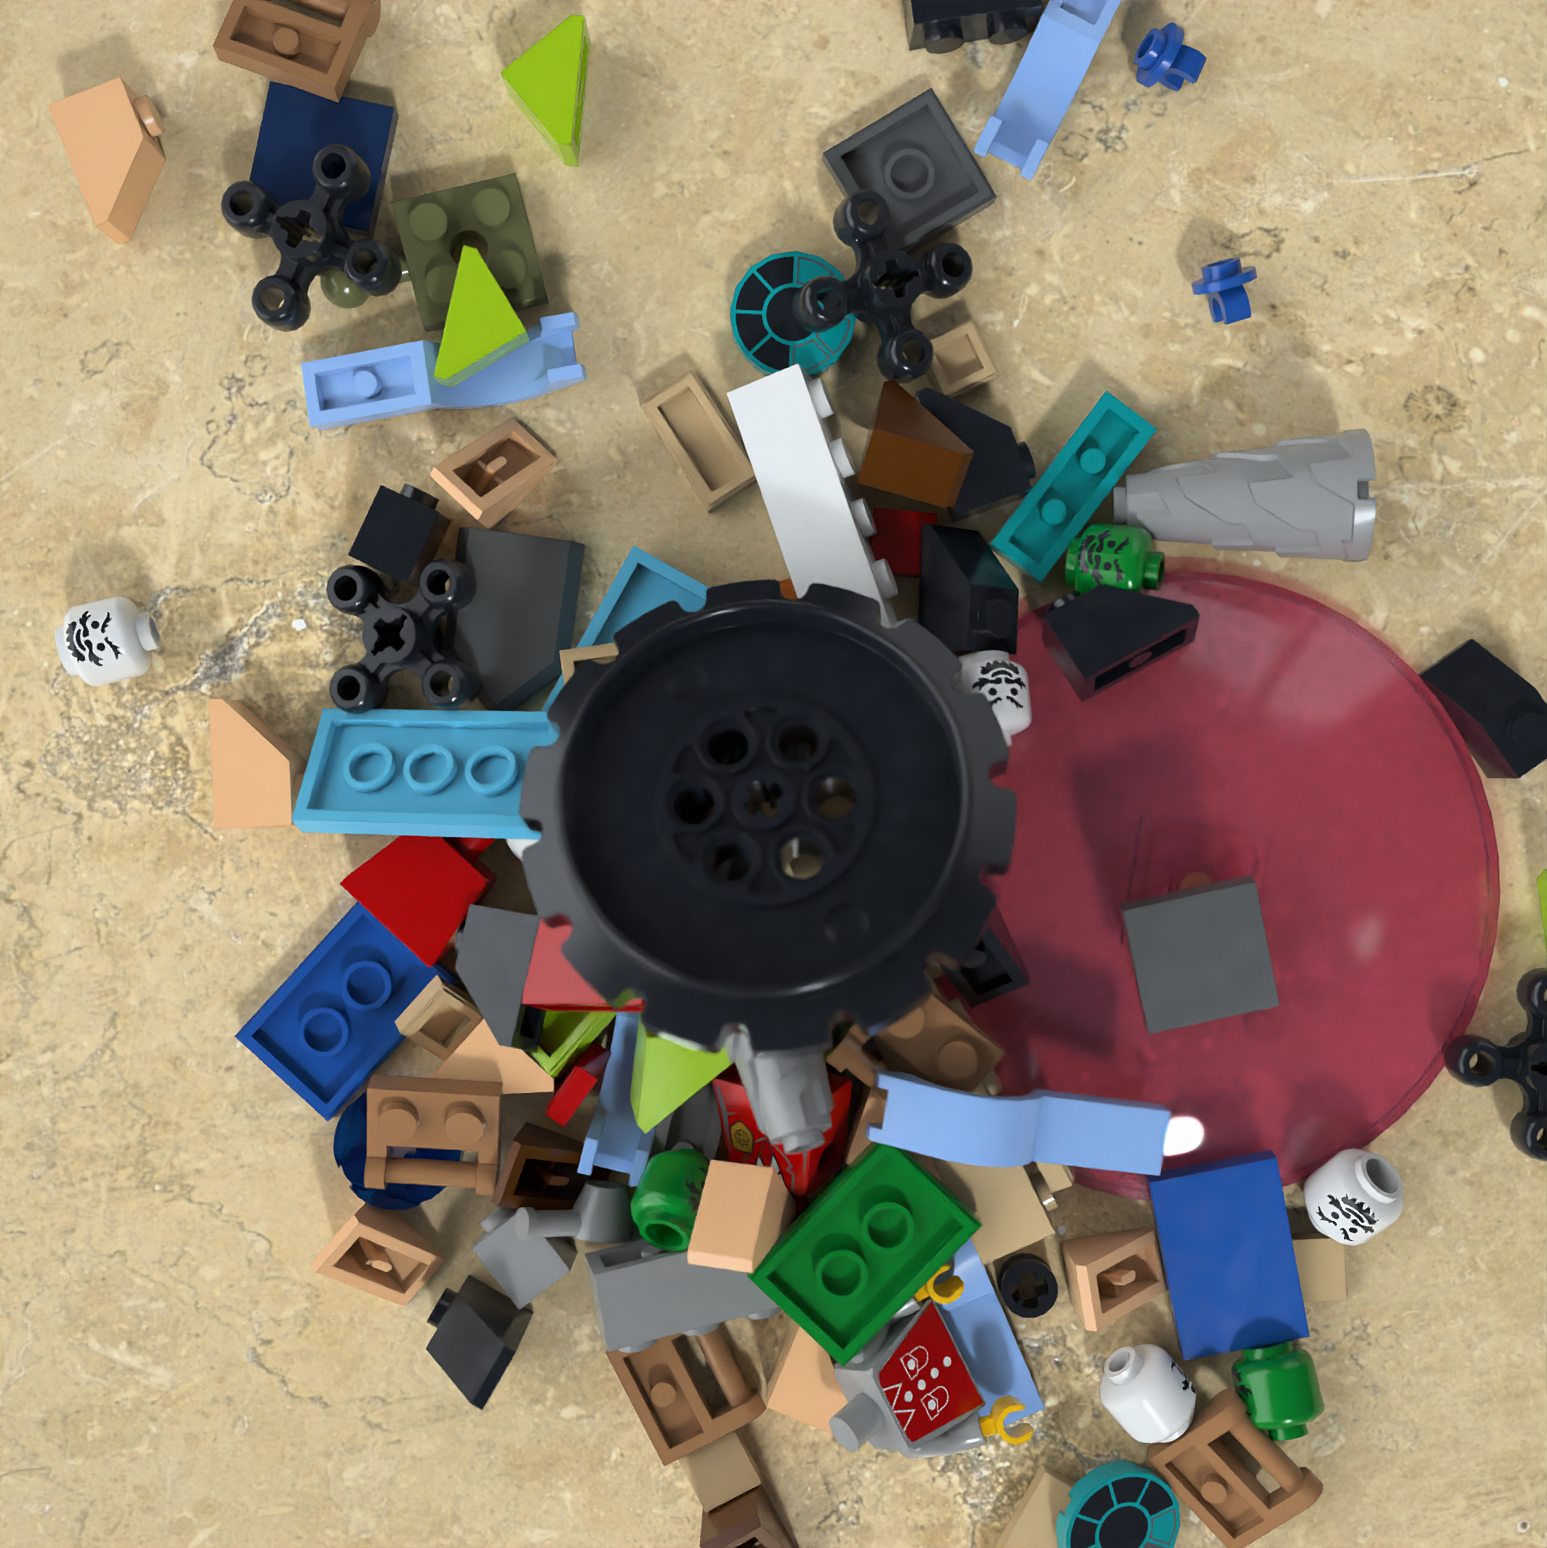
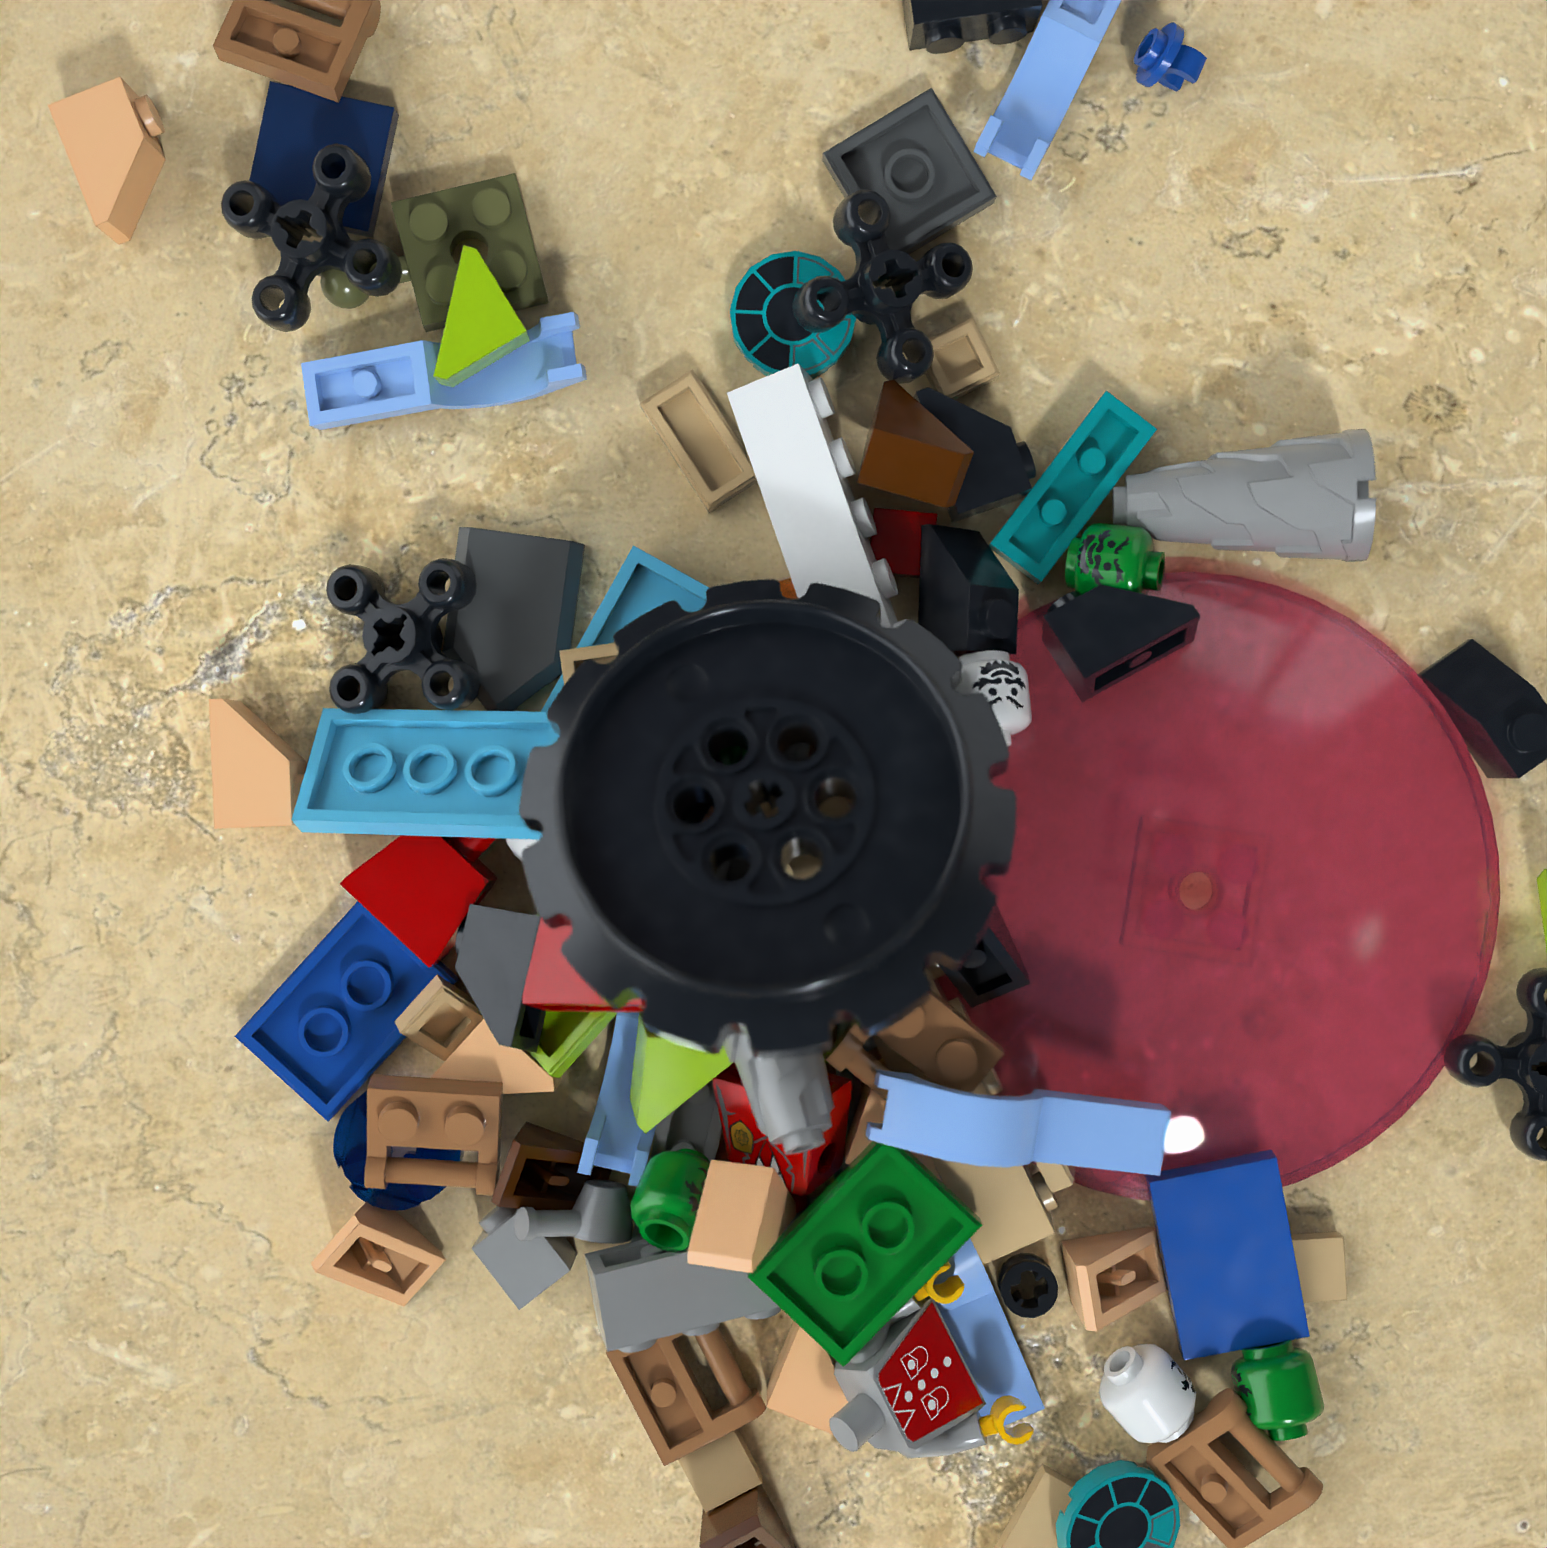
(107, 641): white head -> none
(400, 533): black brick -> none
(476, 1337): black slope -> none
(495, 472): light nougat slope -> none
(551, 86): lime slope -> none
(577, 1083): red tile -> none
(1199, 954): dark grey tile -> none
(1226, 294): blue plate -> none
(1354, 1196): white head -> none

